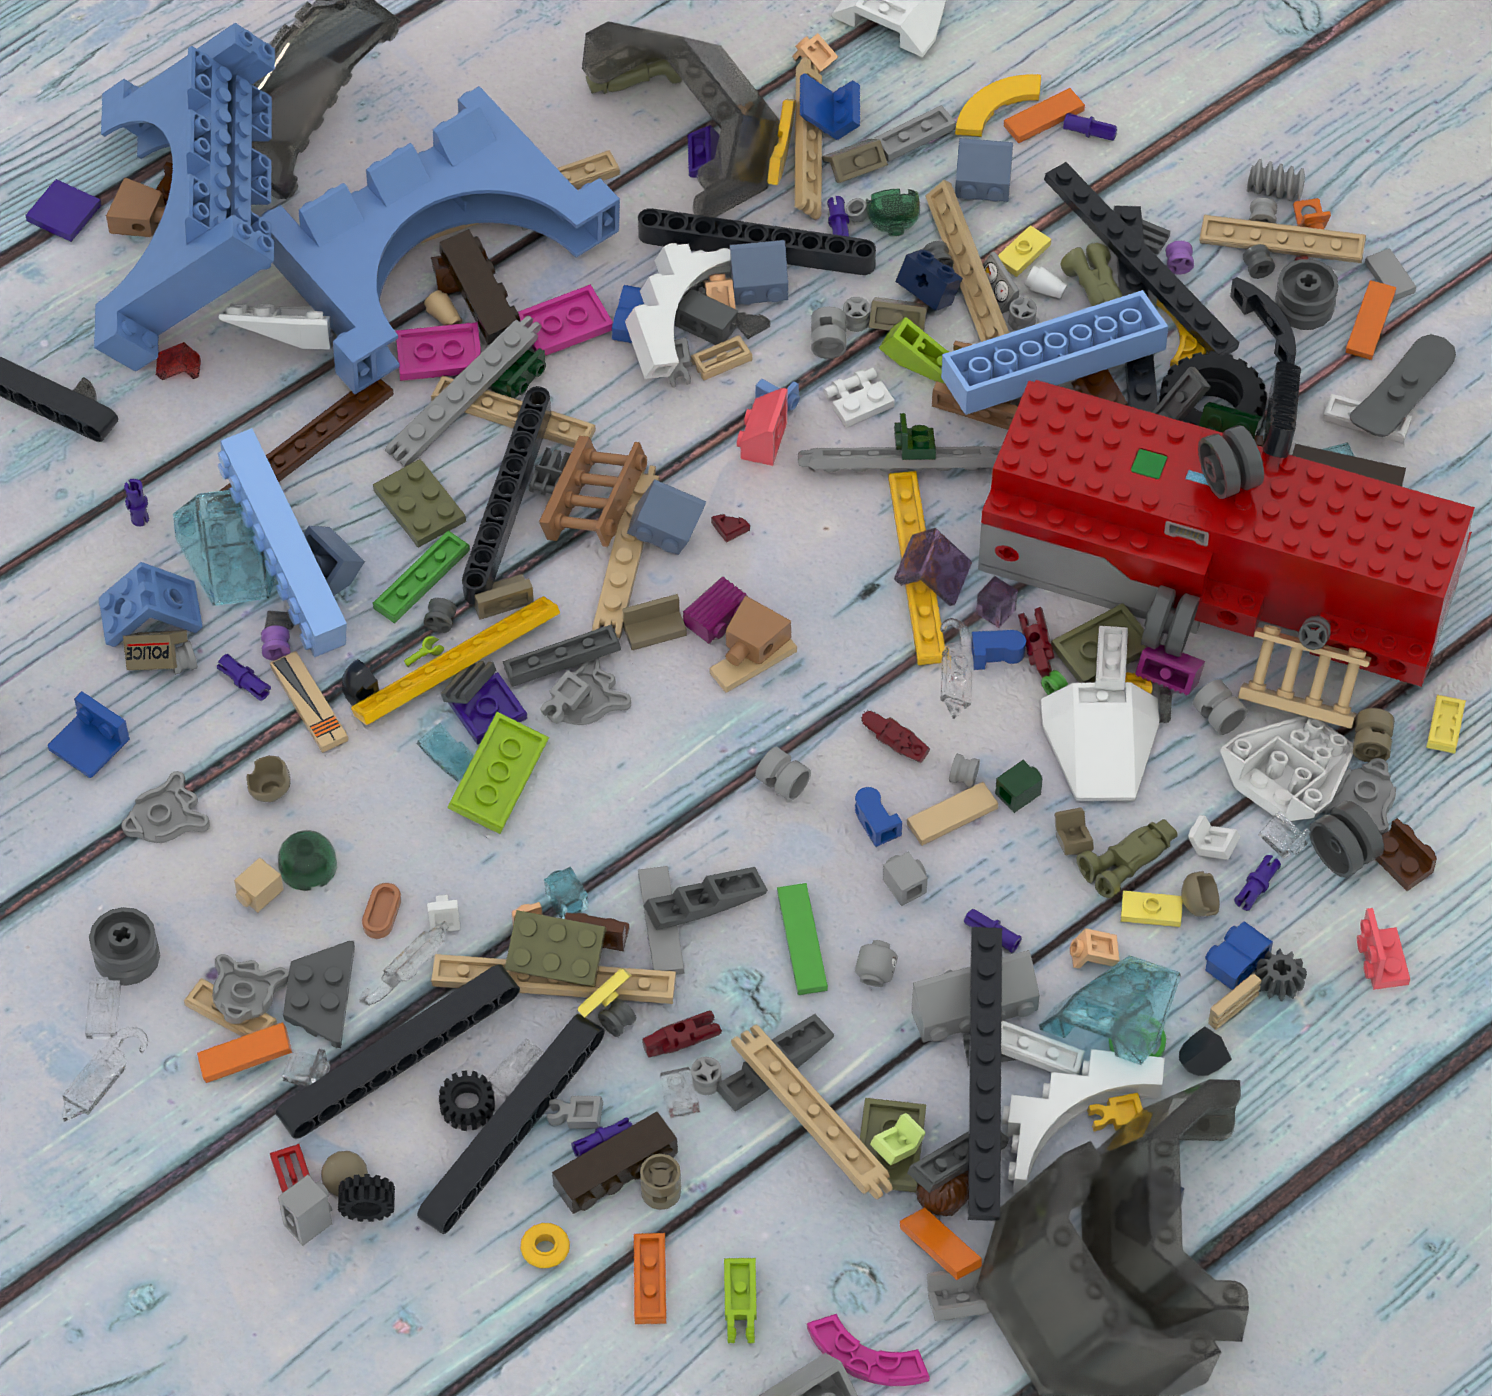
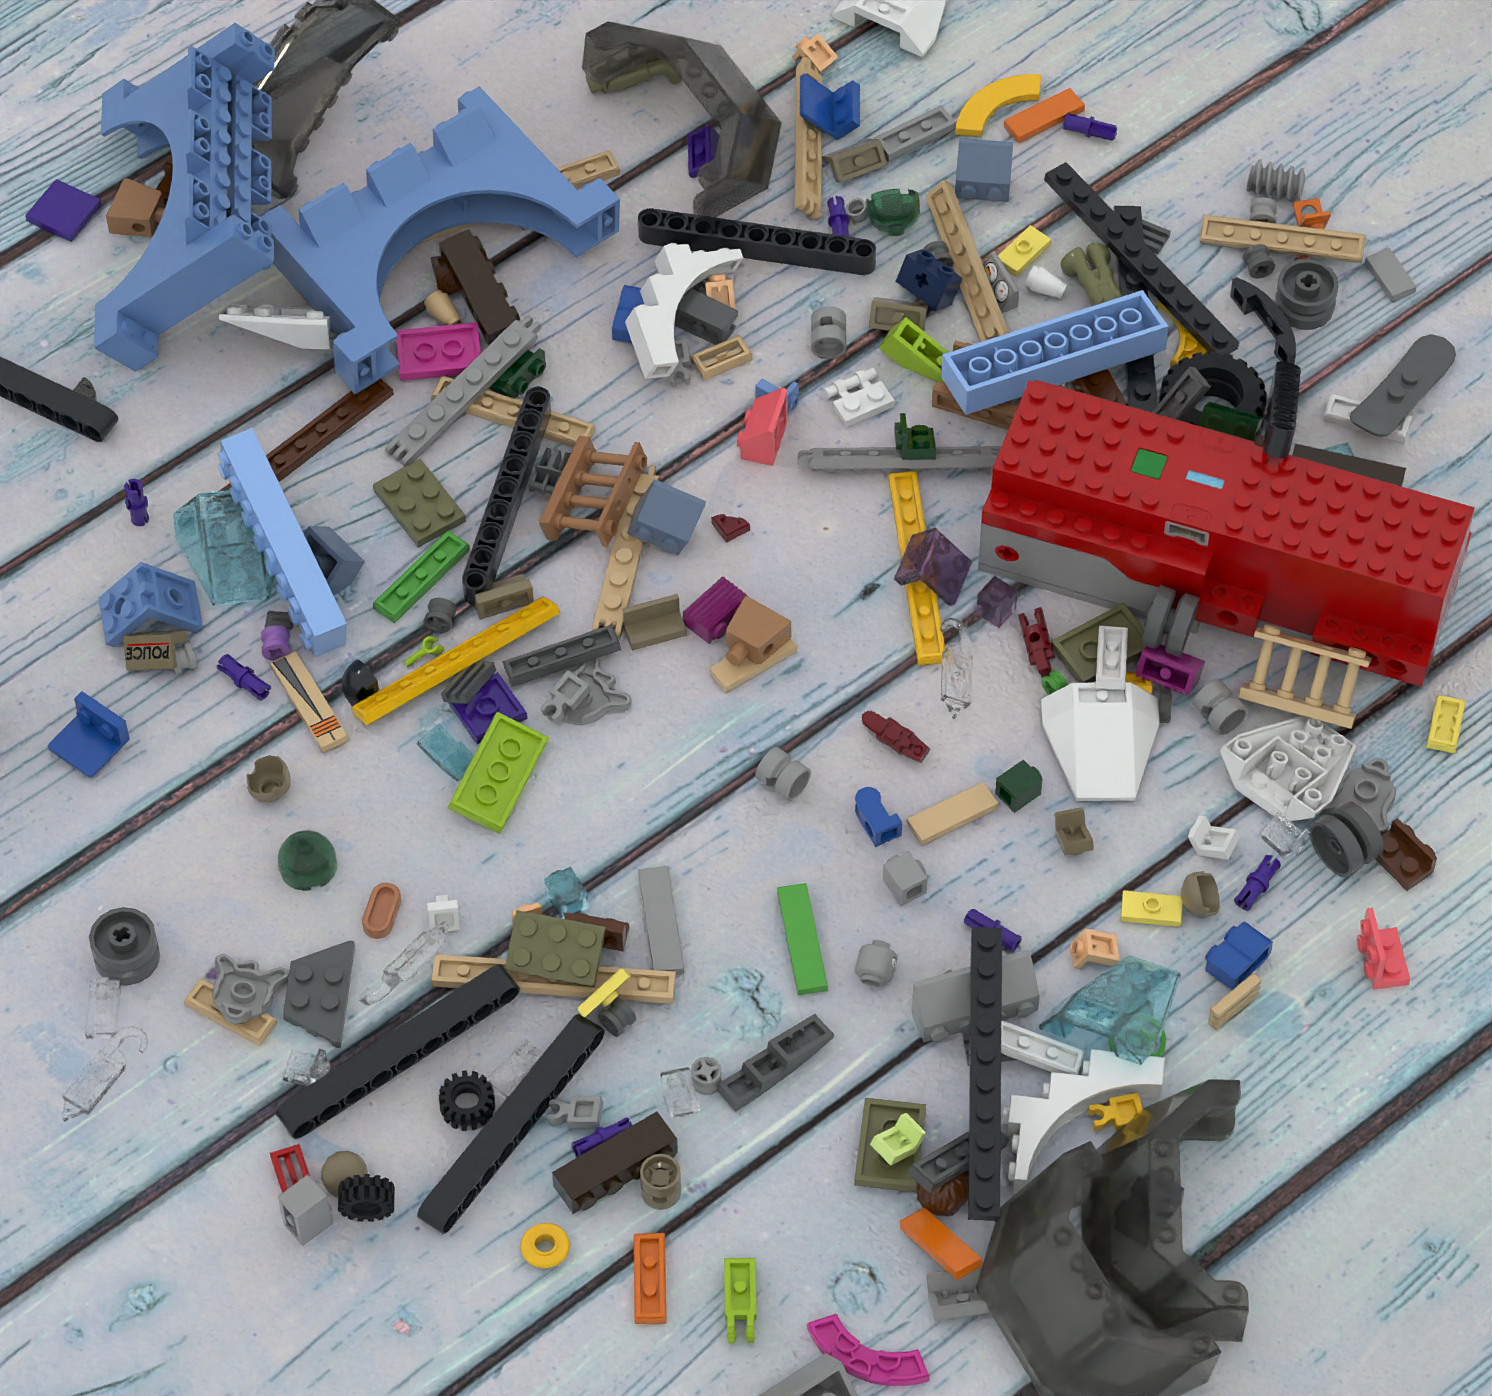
(165, 812): light grey tile -> none
(178, 360): clear red bracket -> none
(244, 1052): orange tile -> none
(258, 885): tan brick -> none
(568, 319): dark pink plate -> none
(681, 1034): dark red hinge -> none
(705, 899): dark grey slope -> none
(751, 324): clear smoke tile -> none
(759, 272): sand blue slope -> none
(780, 152): yellow tile -> none
(813, 1112): tan hinge -> none
(857, 313): light grey wheel -> none
(964, 770): light grey wheel -> none
(997, 647): blue leg -> none
(1020, 307): light grey wheel -> none
(1128, 856): olive piece -> none
(1179, 257): medium lavender wheel -> none
(1204, 1053): black brick -> none
(1231, 462): dark grey wheel -> none
(1281, 974): dark grey gear -> none
(1312, 638): dark grey wheel -> none
(1370, 320): orange tile -> none
(1373, 734): dark tan wheel -> none

